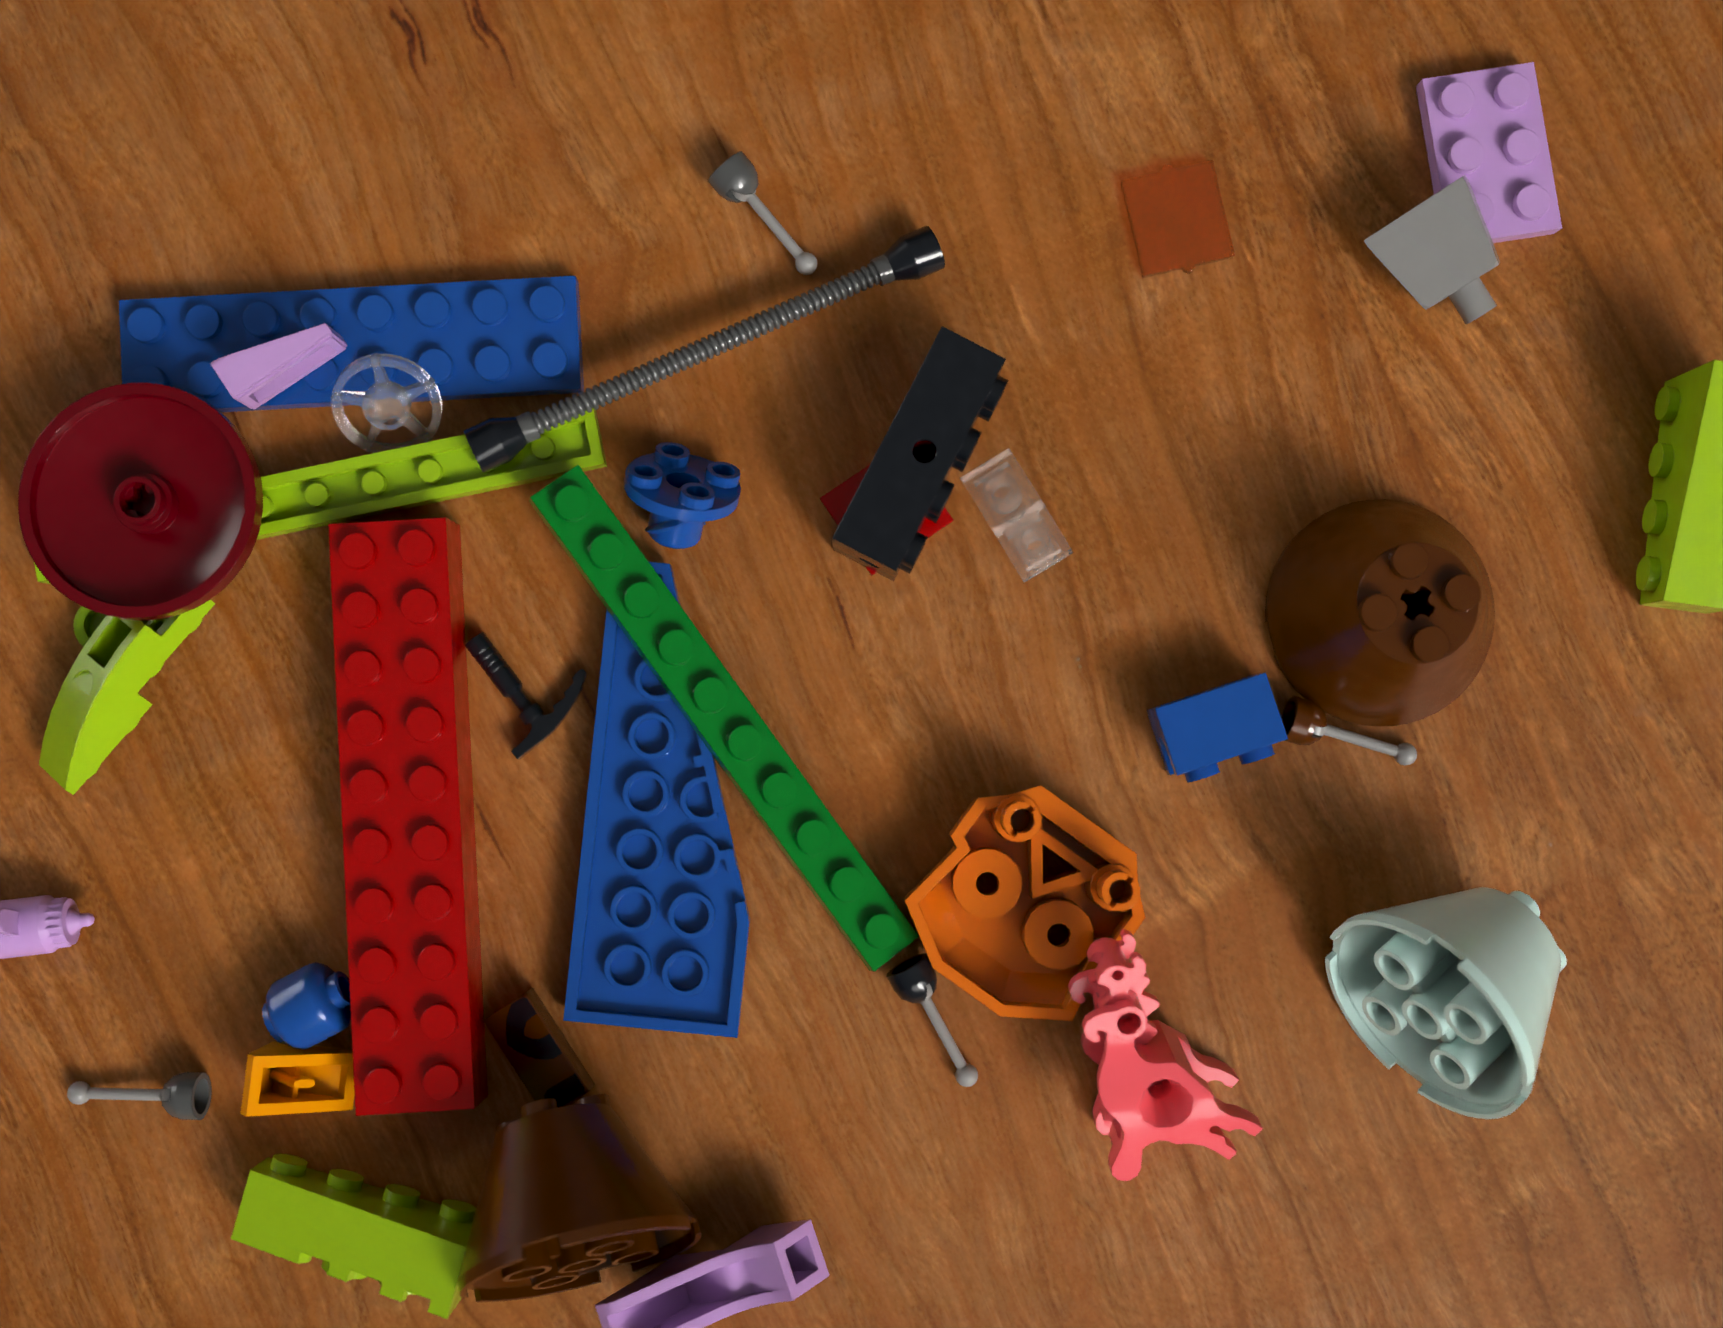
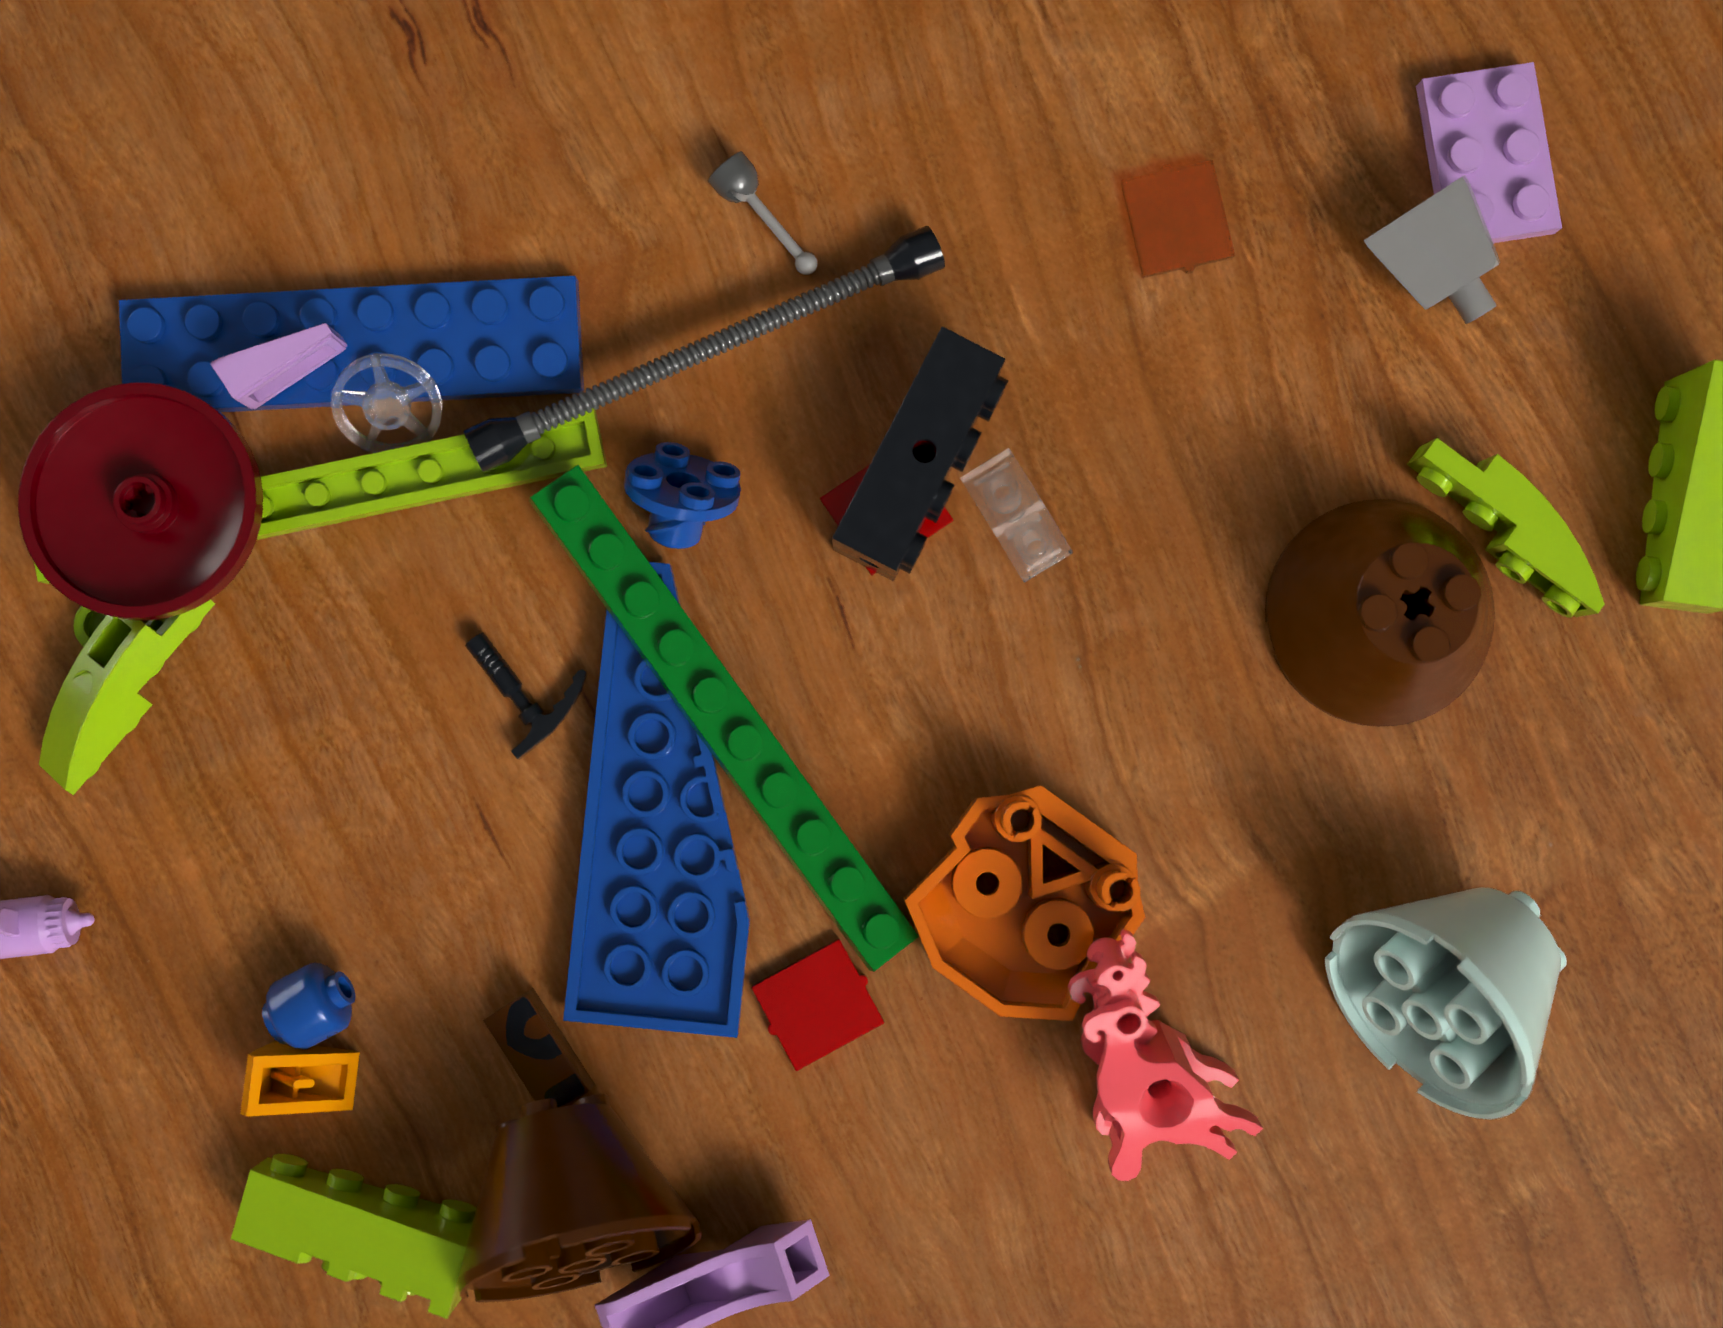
(183, 1096): hinge -> none
(407, 816): red brick -> none
(817, 1004): none -> red piece
(916, 982): hinge -> none
(1217, 726): blue brick -> none
(1307, 724): hinge -> none
(1530, 536): none -> lime slope

